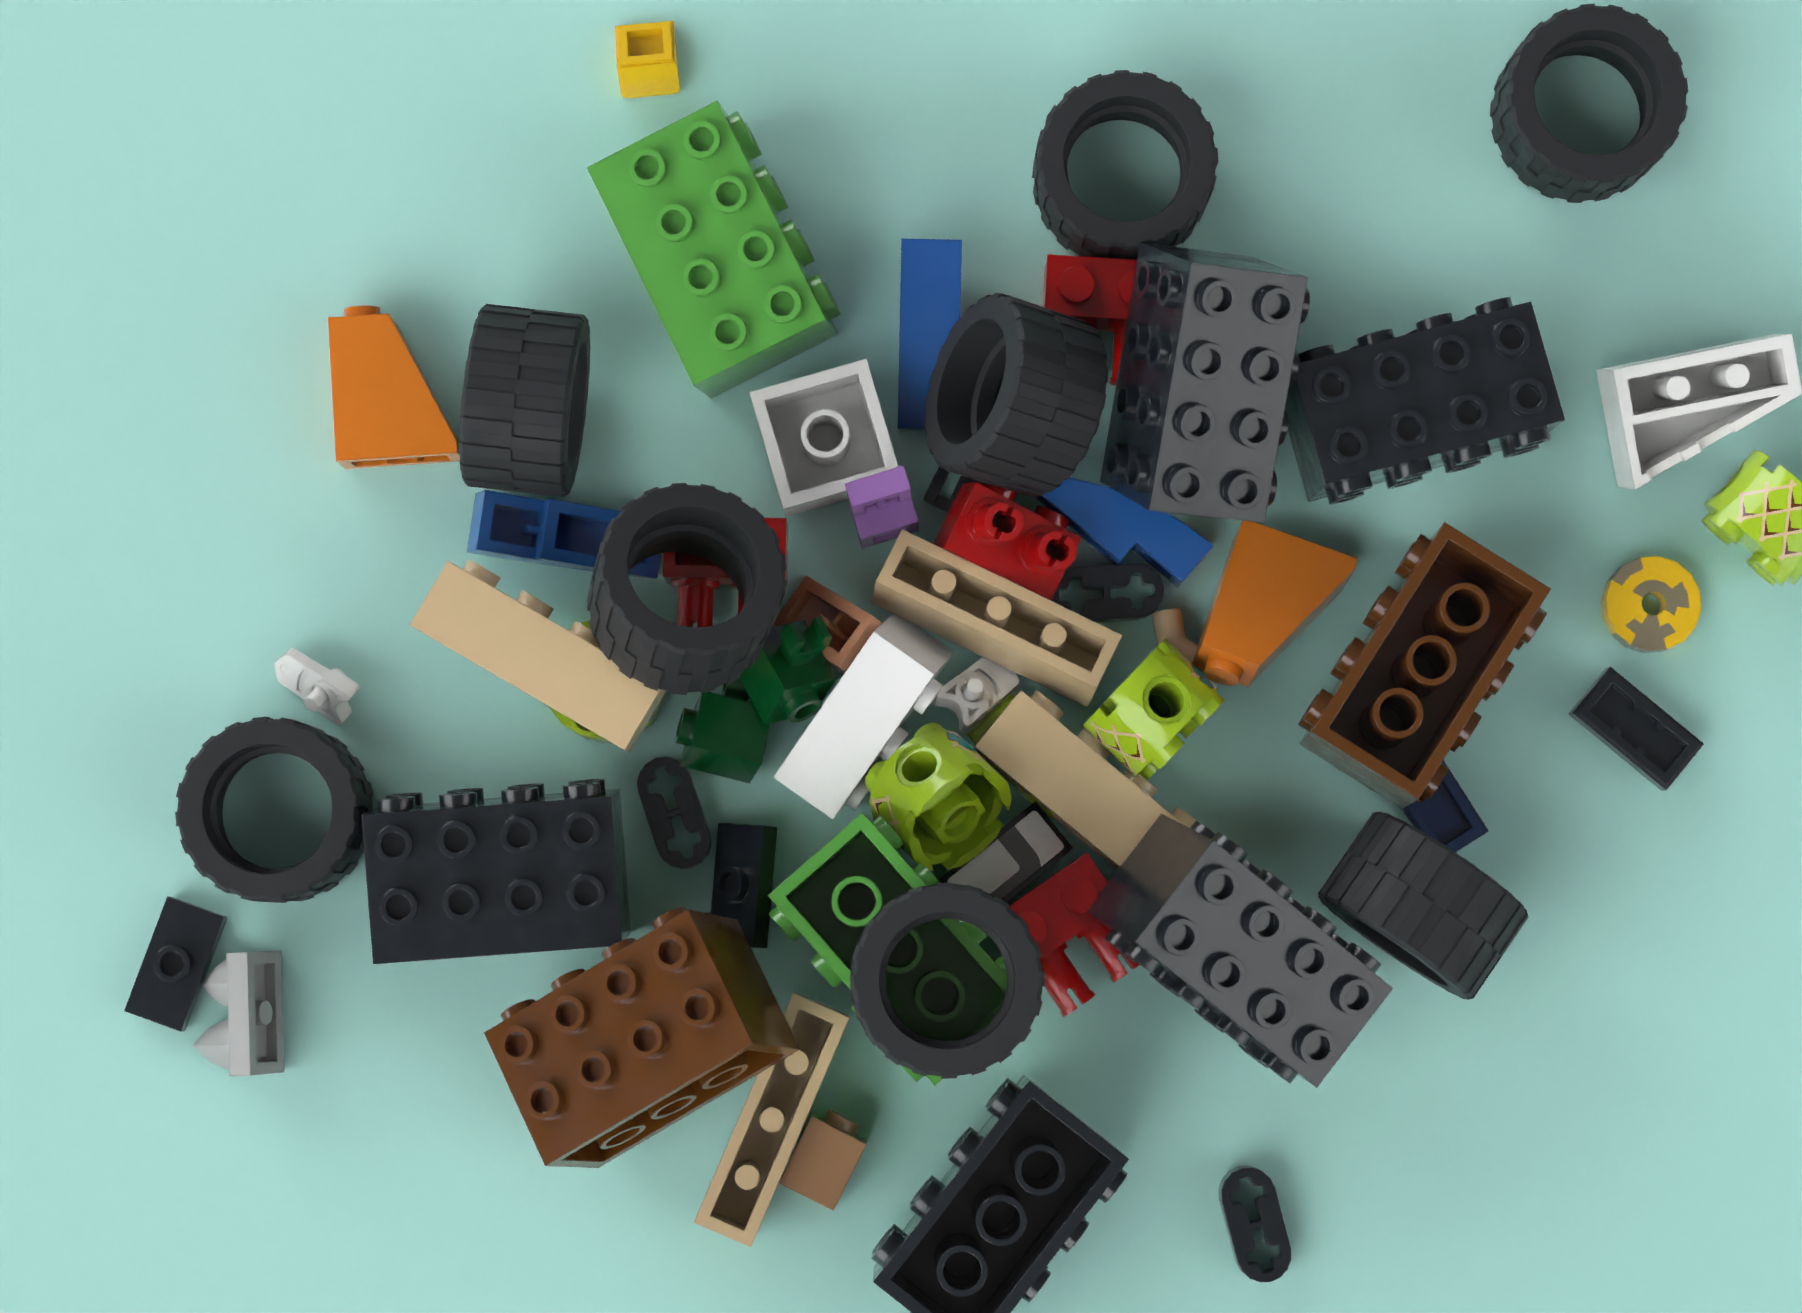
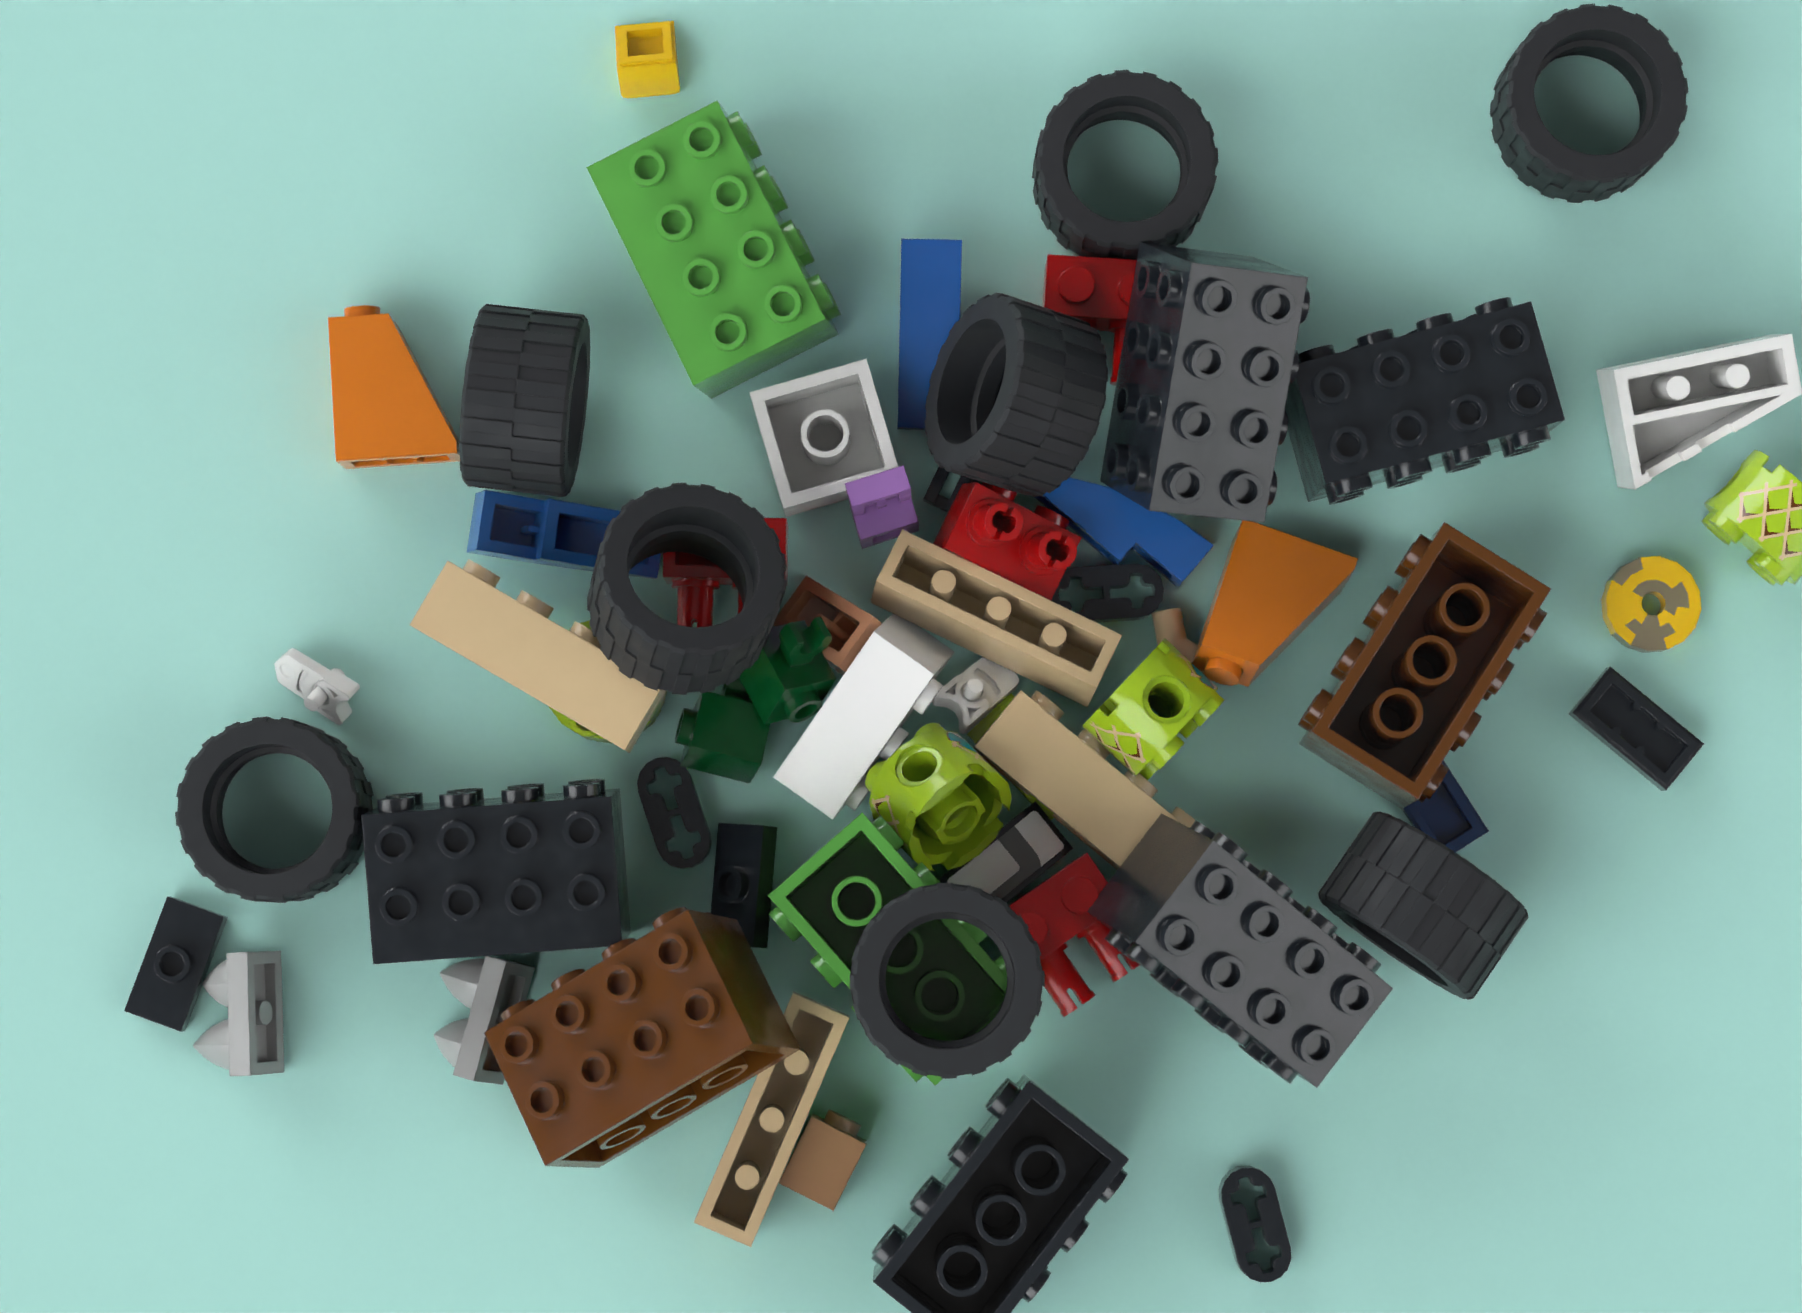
(487, 989): none -> light grey tile

